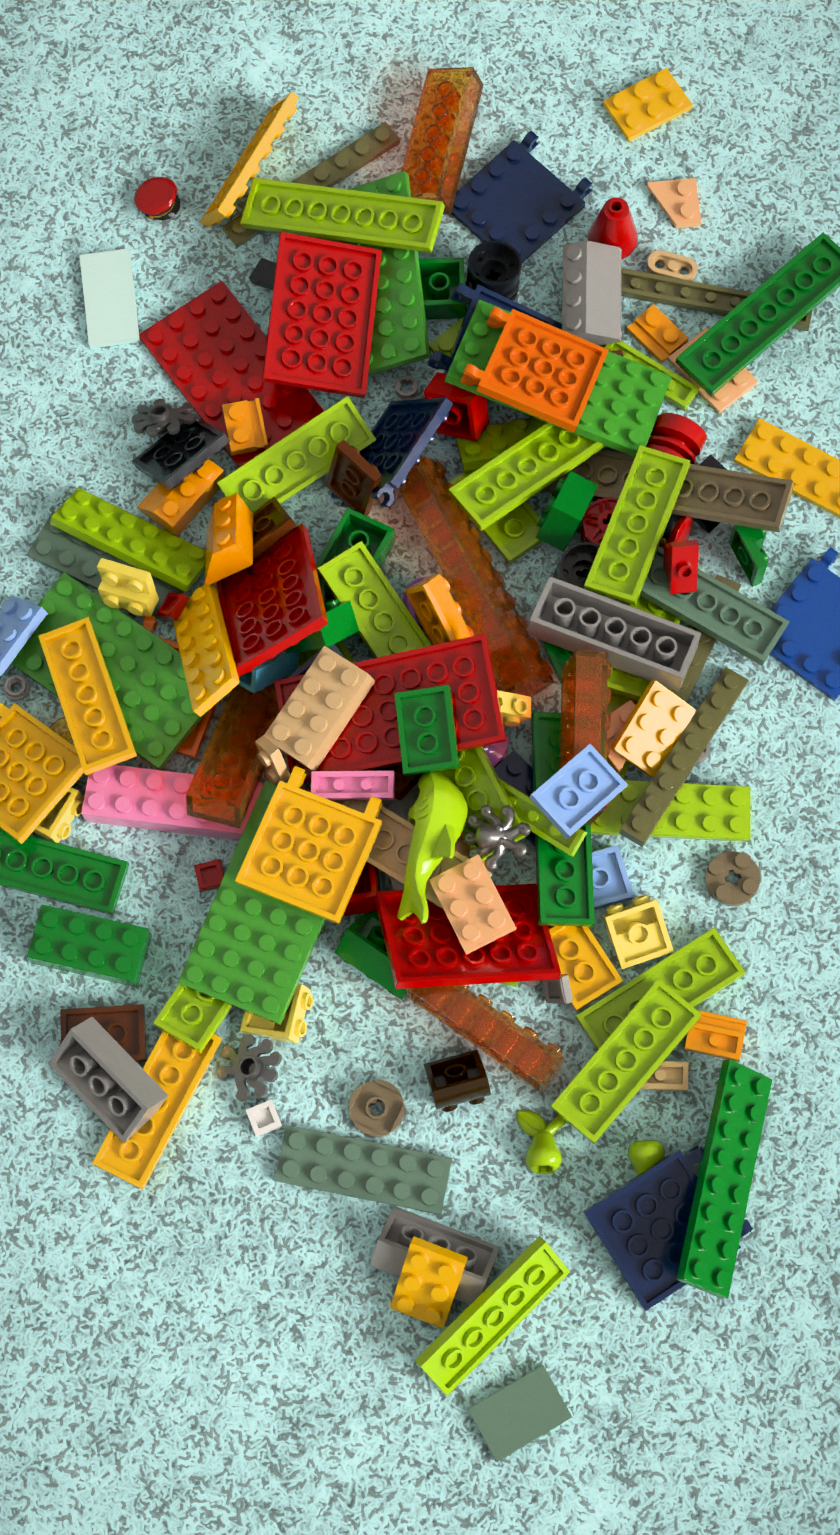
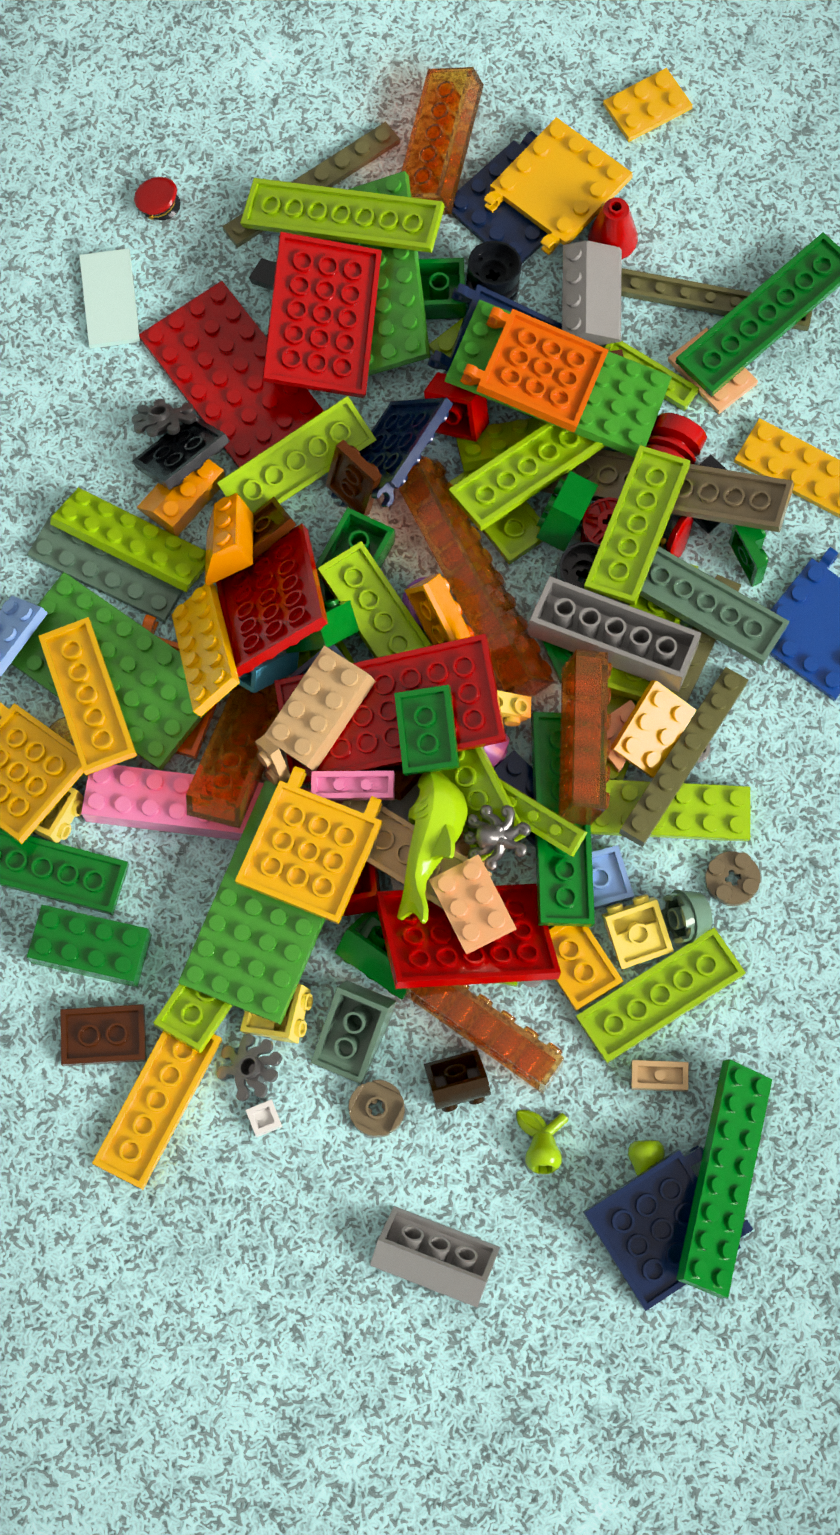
(13, 680): light grey plate -> none
(107, 1079): light grey slope -> none
(127, 588): light yellow plate -> none
(172, 606): red tile -> none
(209, 875): red tile -> none
(245, 426): light orange plate -> none
(247, 165): yellow plate -> none
(353, 1031): none -> sand green slope
(363, 1169): sand green plate -> none
(408, 380): light grey bush -> none
(428, 1282): yellow plate -> none
(492, 1316): lime plate -> none
(519, 1413): sand green tile -> none
(558, 990): light grey tile -> none
(559, 183): none -> yellow plate
(578, 791): light blue plate -> none
(626, 1061): lime plate -> none
(657, 334): light orange plate -> none
(672, 264): tan plate -> none
(678, 200): light nougat wing -> none
(681, 566): red brick -> none
(686, 915): none -> sand green cone
(717, 1036): light orange plate -> none

